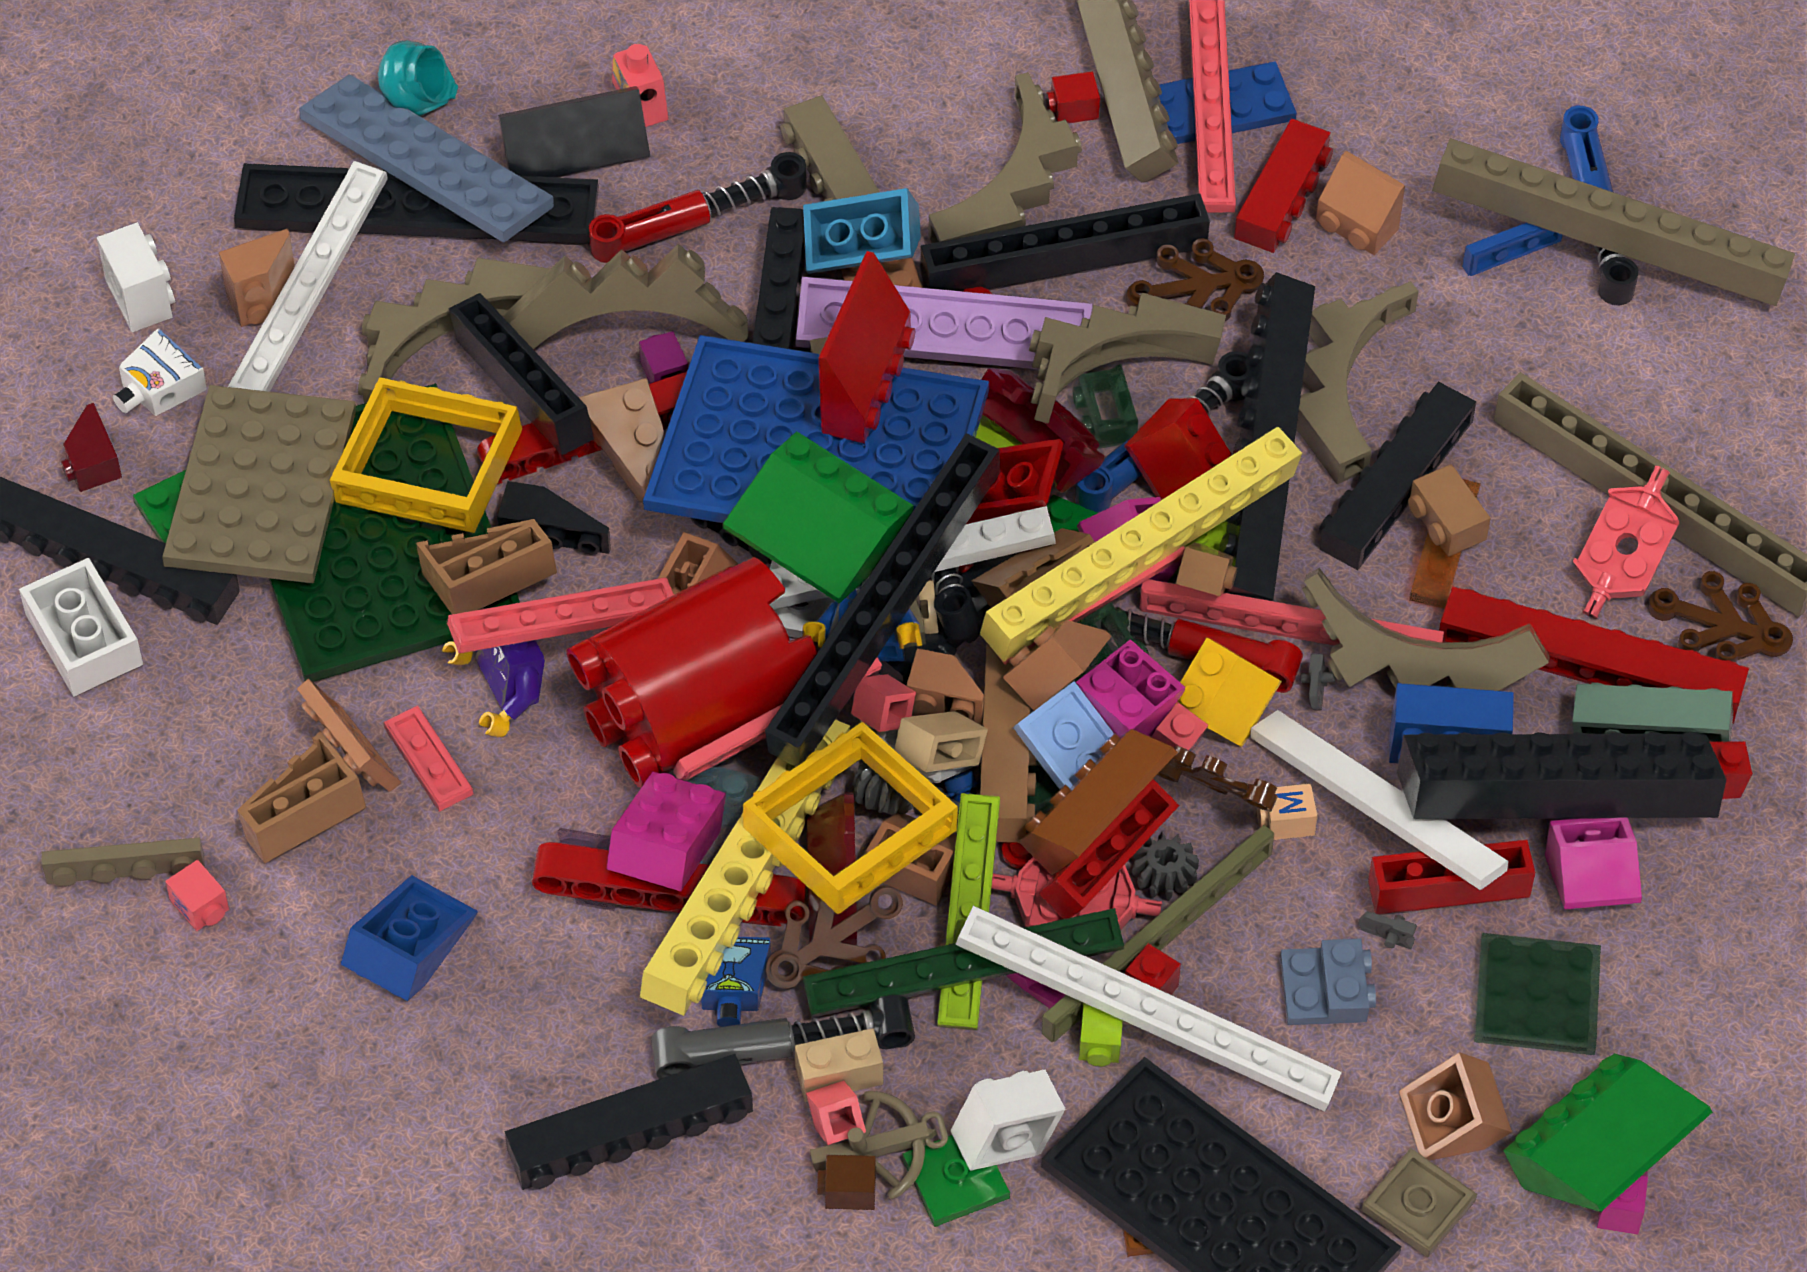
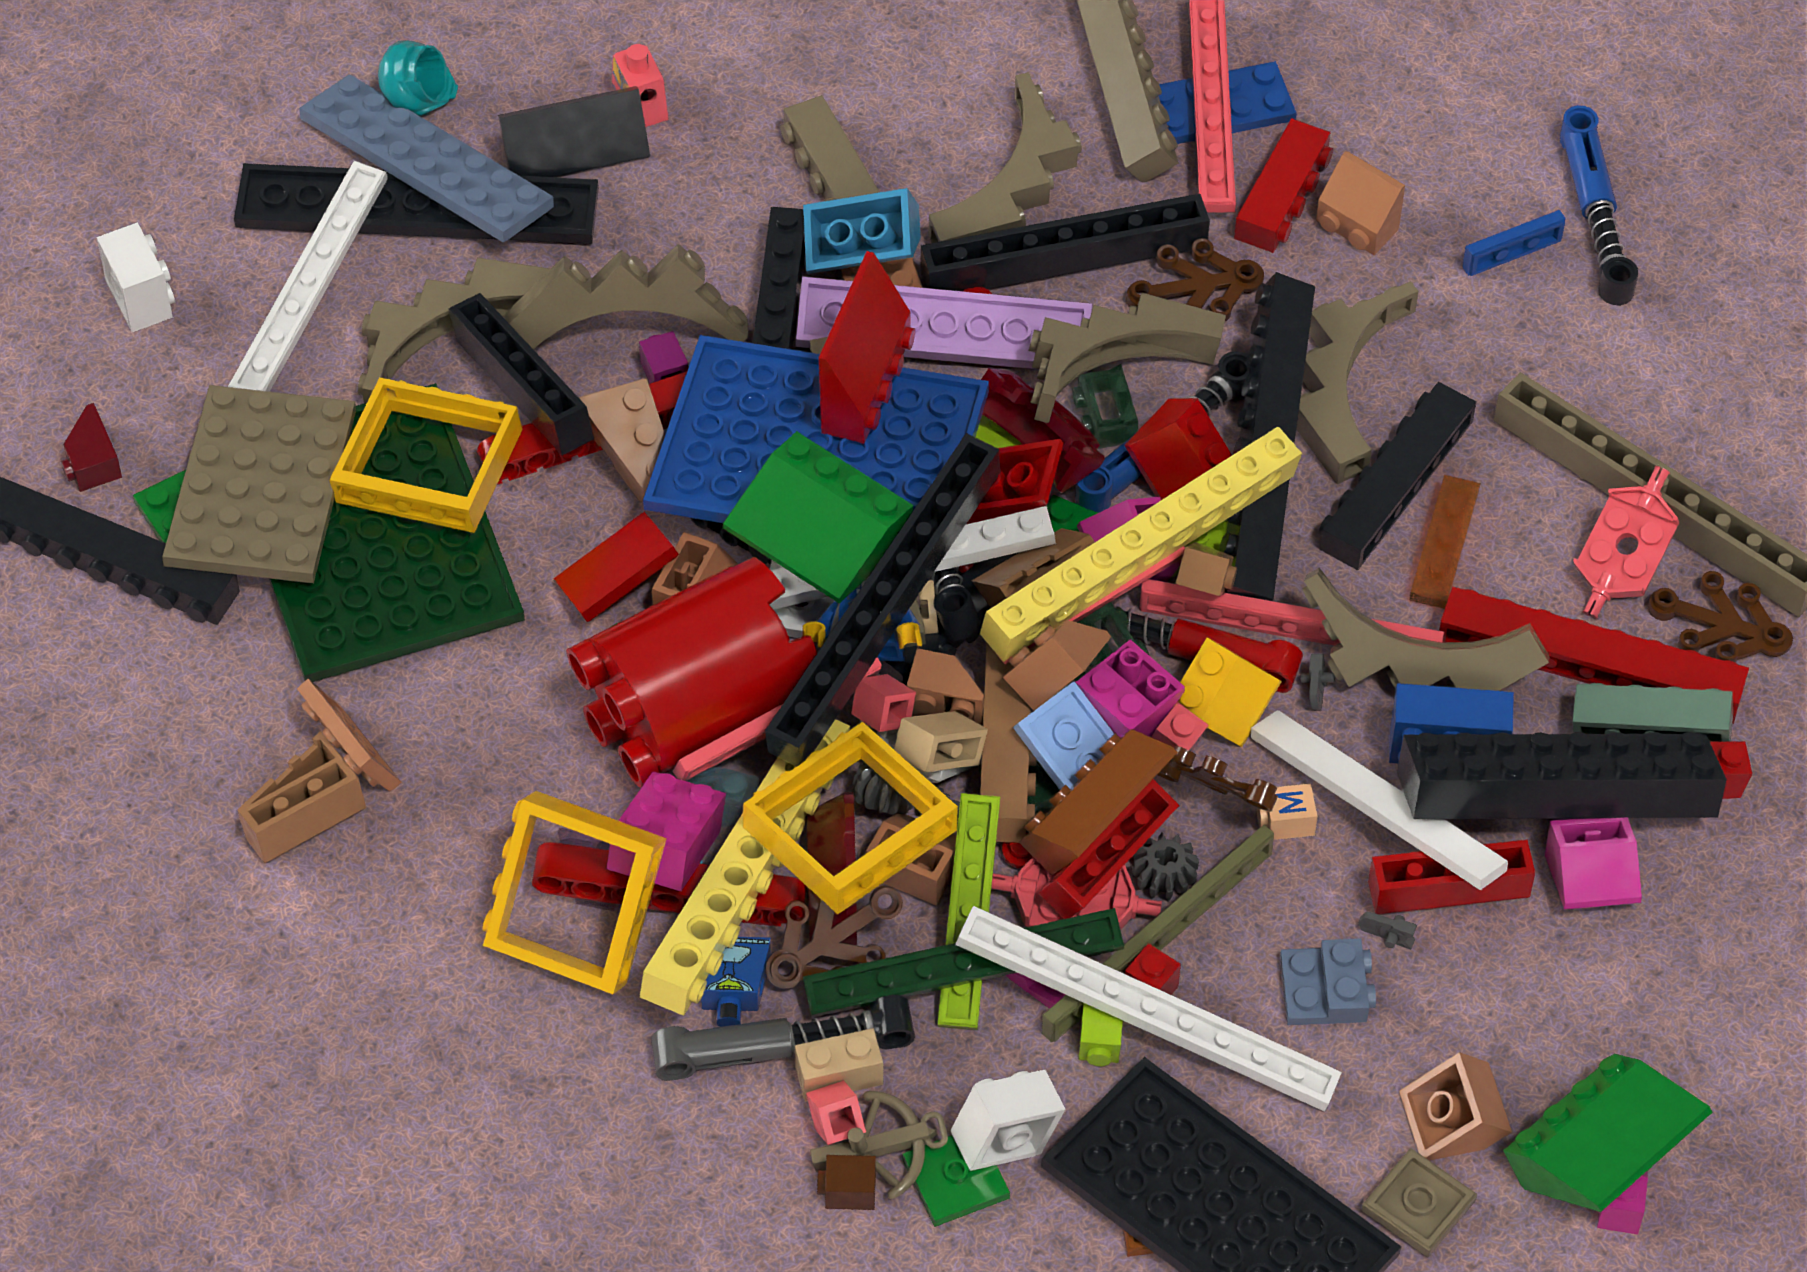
(81, 627): white brick -> none
(122, 860): dark tan plate -> none
(158, 376): white torso -> none
(197, 896): coral brick -> none
(256, 275): nougat slope -> none
(406, 937): blue slope -> none
(428, 758): coral tile -> none
(487, 566): medium nougat wedge -> none
(513, 676): dark purple torso -> none
(554, 615): coral tile -> none
(558, 518): black slope -> none
(610, 234): piece -> none
(616, 566): none -> red tile
(629, 1122): black brick -> none
(633, 910): none -> yellow window
(960, 784): blue plate -> none
(1074, 97): red brick -> none
(1449, 510): medium nougat brick -> none
(1537, 994): clear green plate -> none
(1613, 222): dark tan brick -> none

